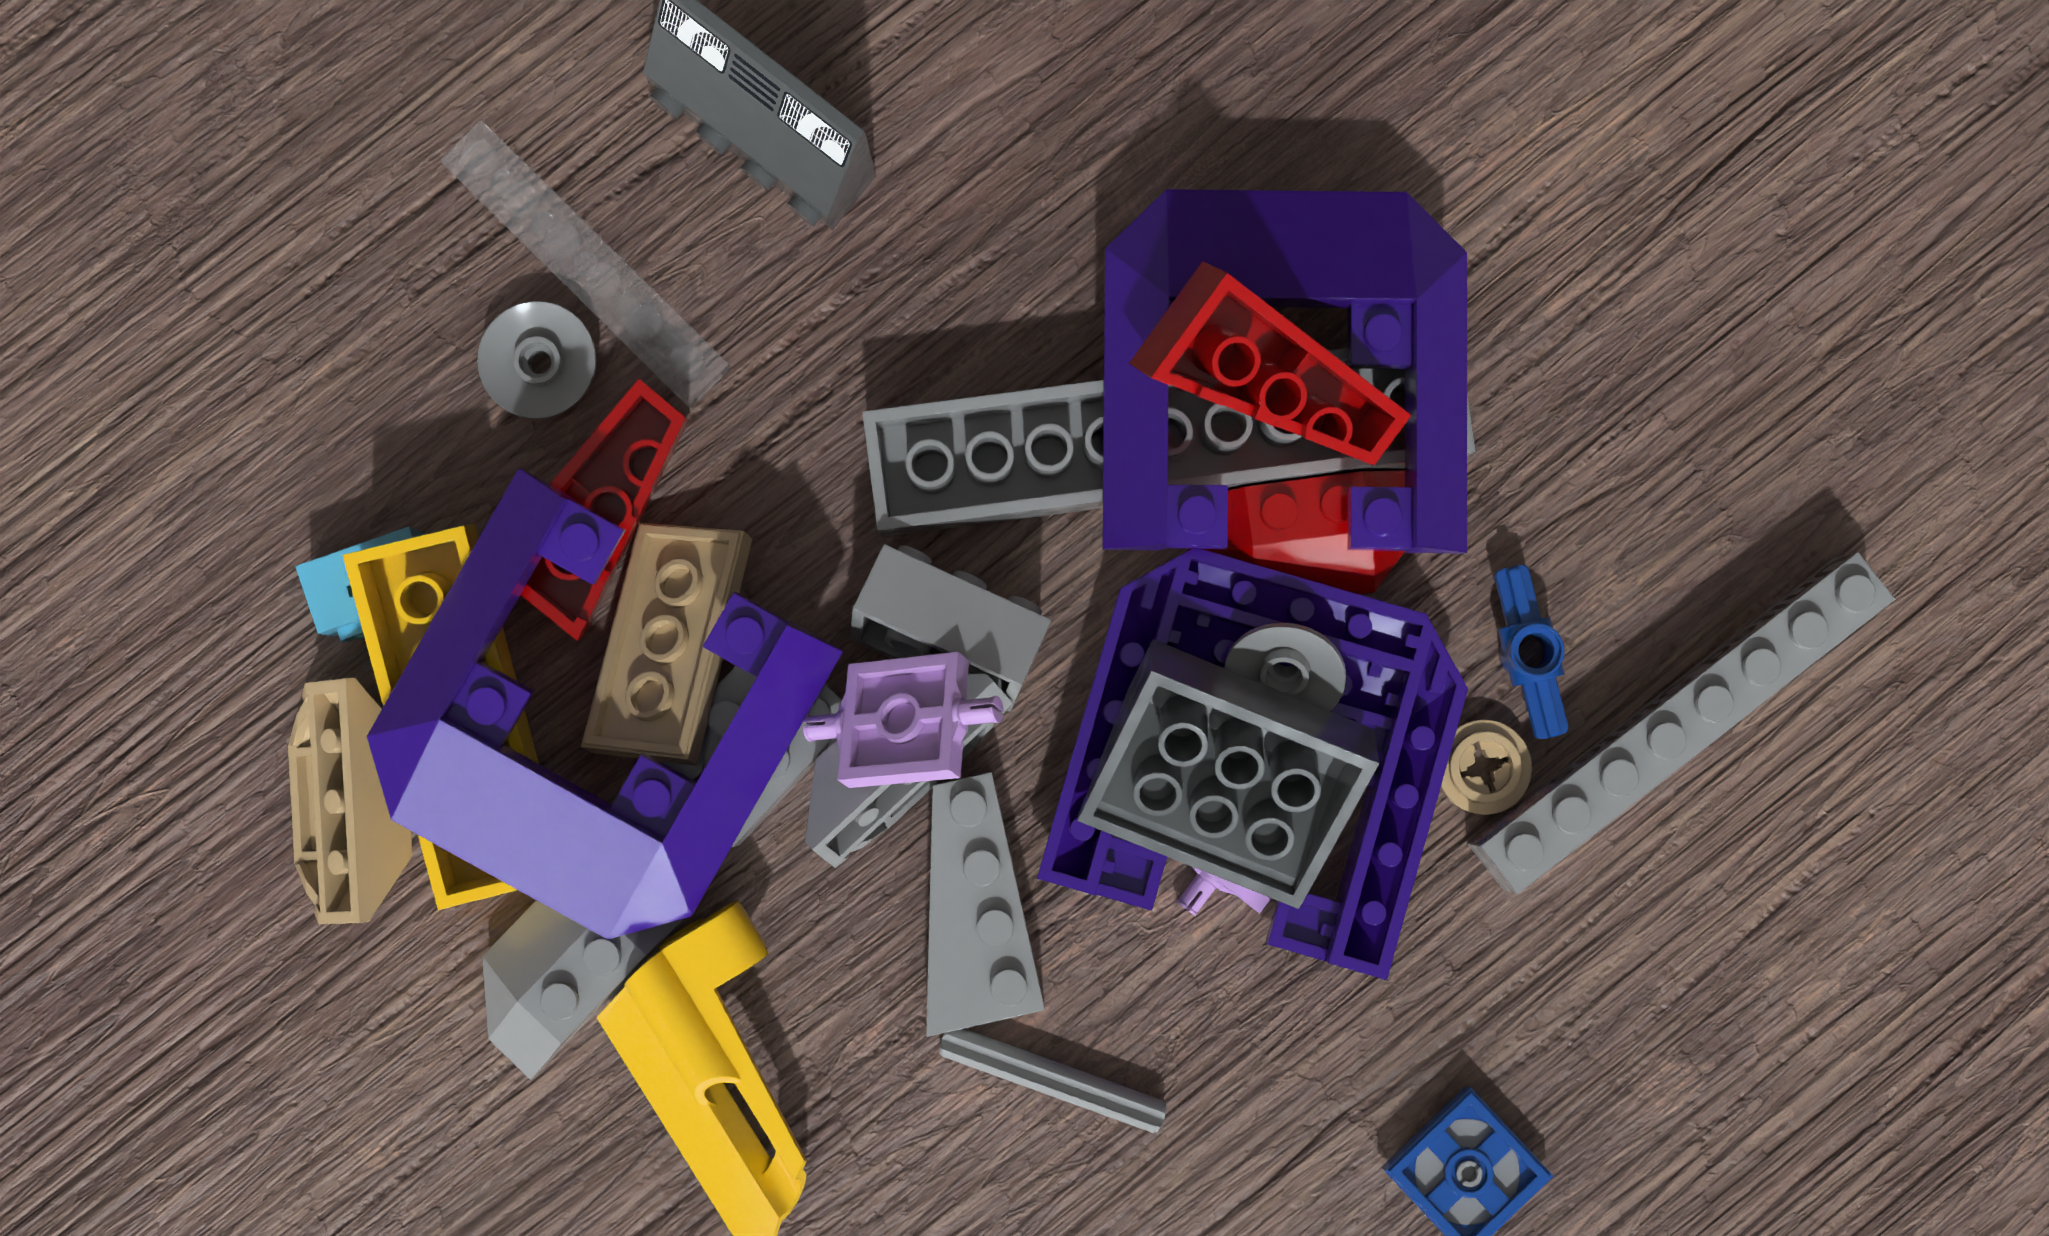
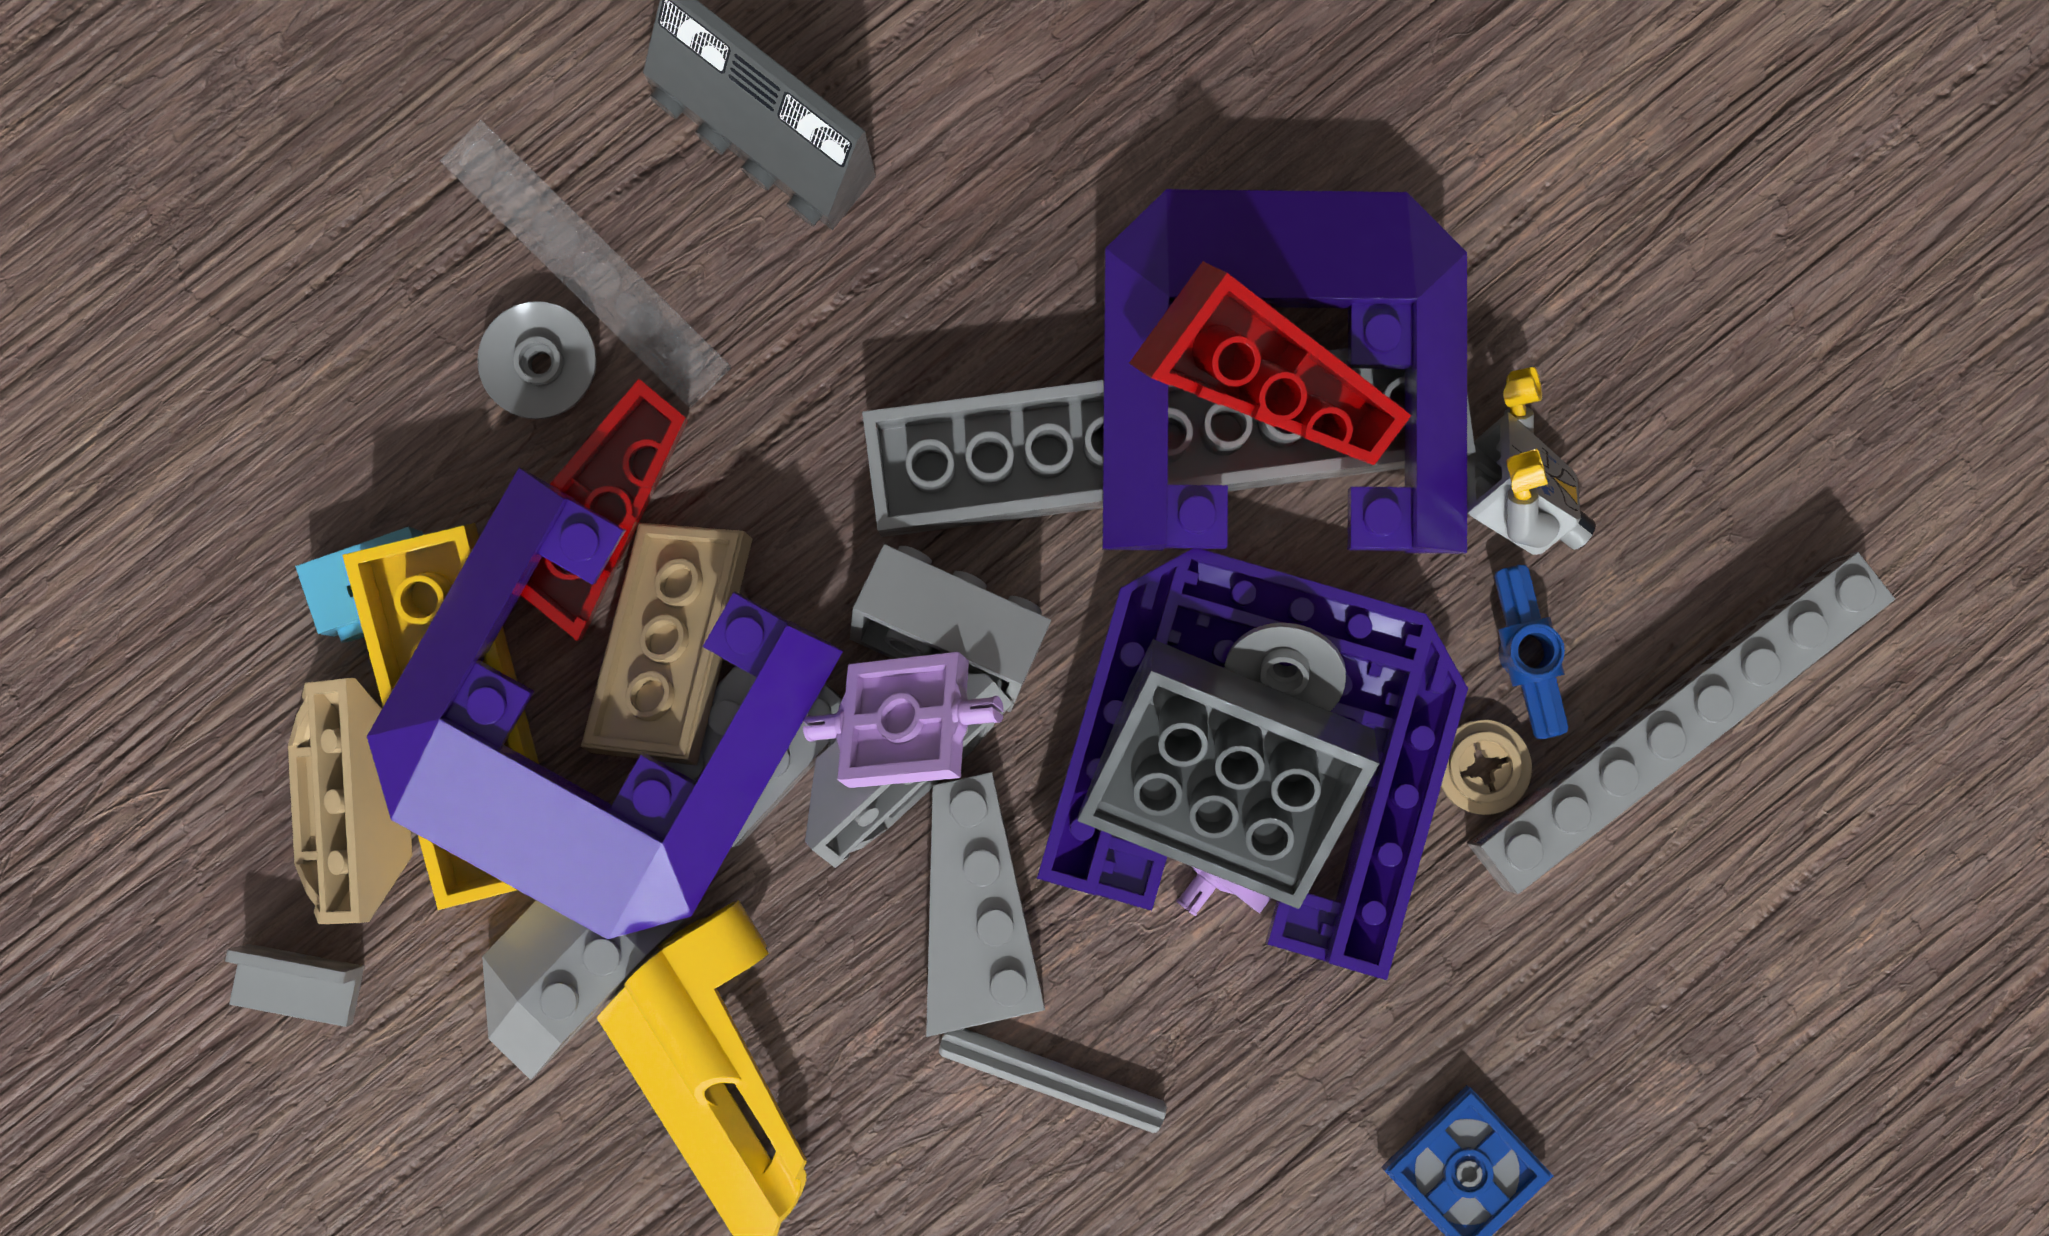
(295, 984): none -> light grey panel
(1304, 530): red wedge -> none
(1520, 482): none -> light grey torso

